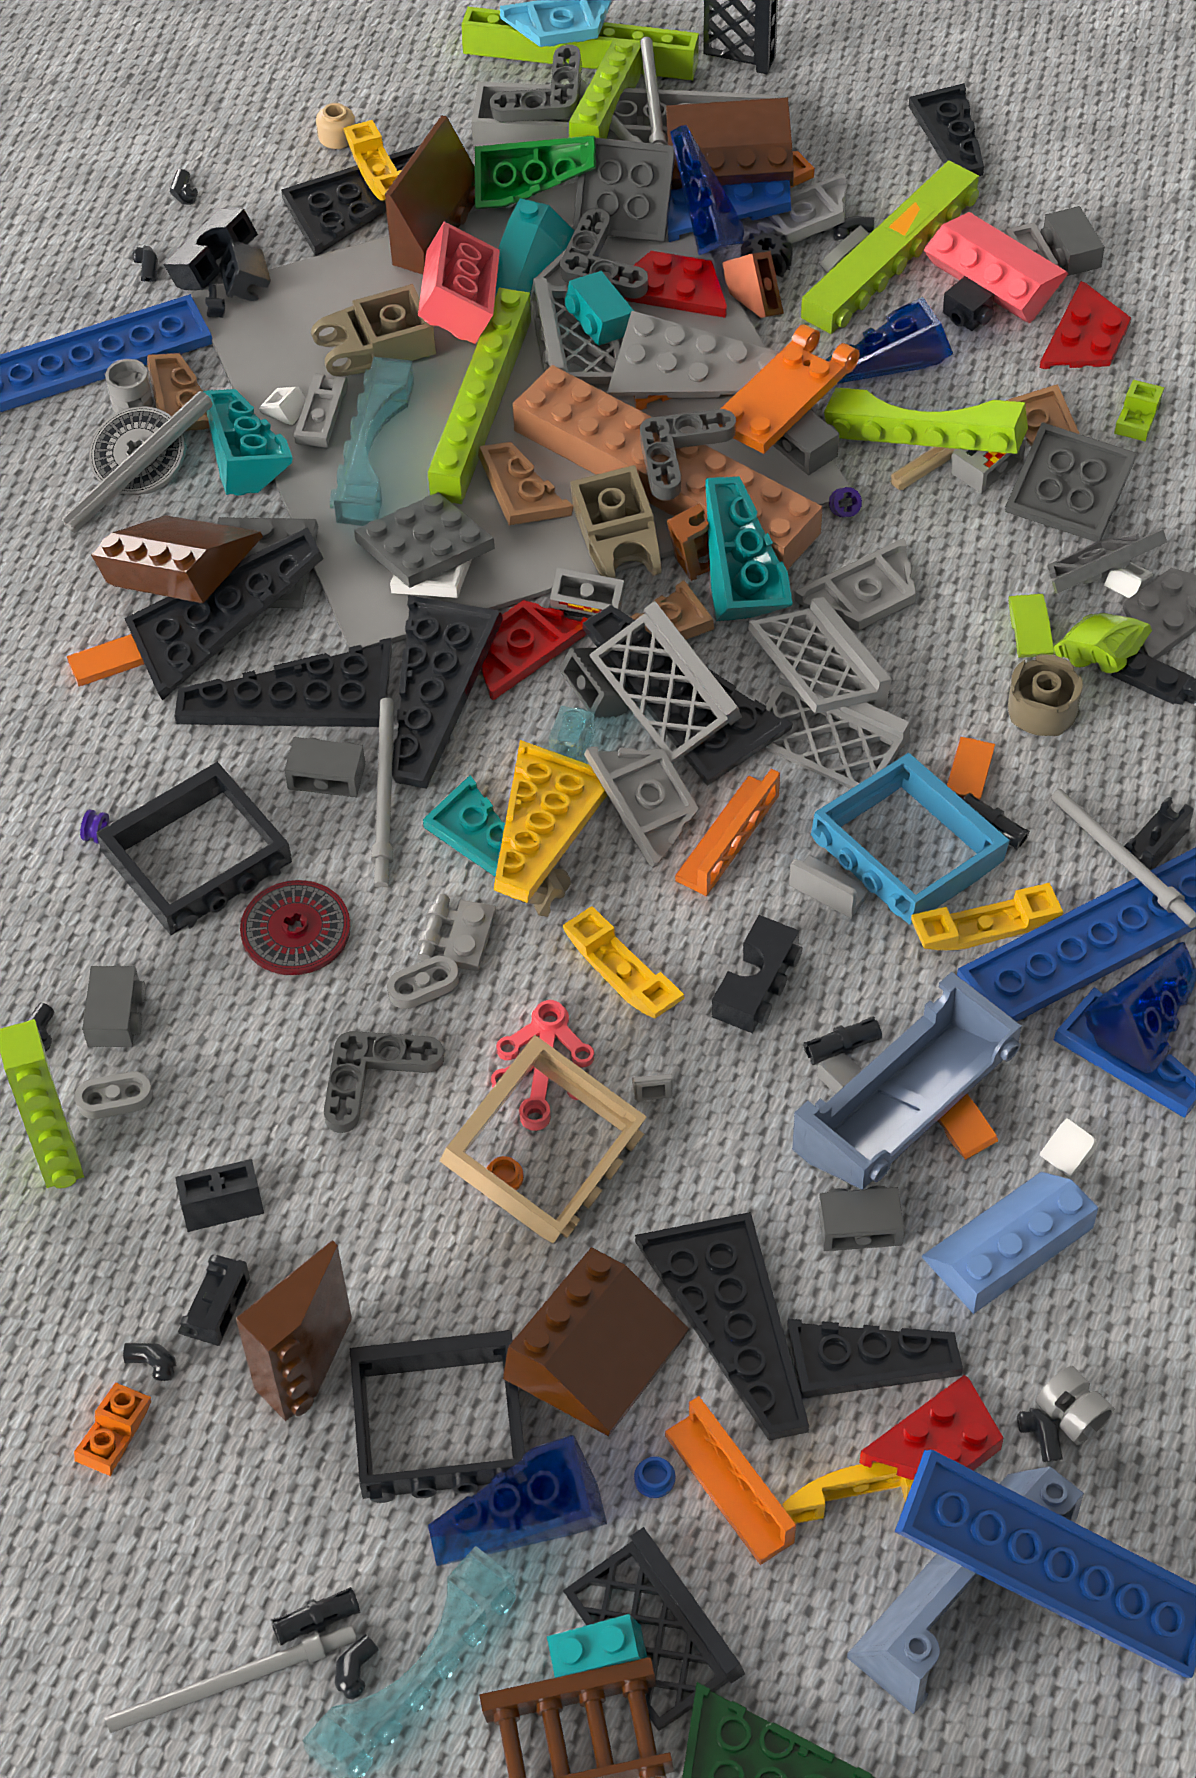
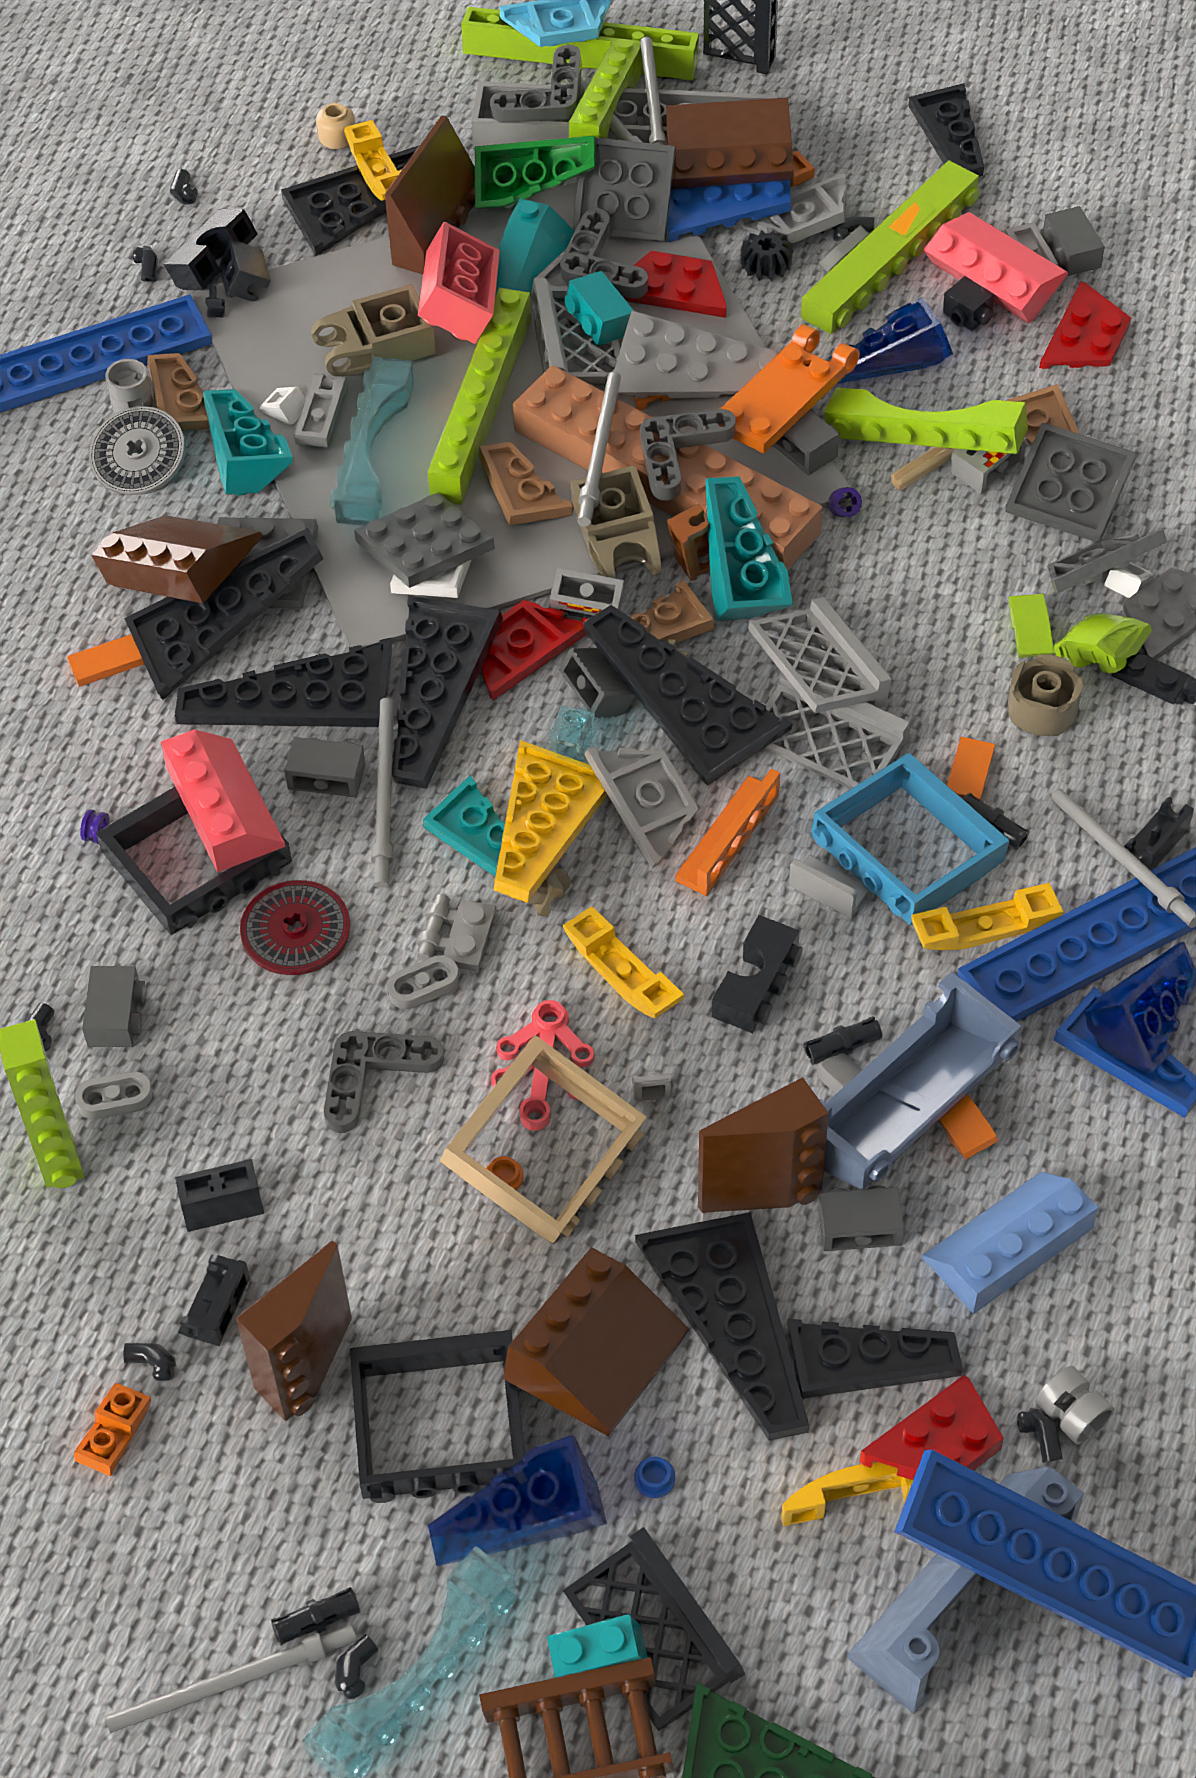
(137, 461): light grey axle -> none
(220, 798): none -> coral slope
(590, 493): none -> light grey bar
(690, 665): light grey fence -> none
(709, 208): clear blue wedge -> none
(726, 1479): orange fence -> none
(754, 283): copper slope -> none
(765, 1153): none -> reddish brown slope
(866, 588): light grey wing -> none
(1069, 1148): white slope -> none
(1139, 410): lime slope -> none

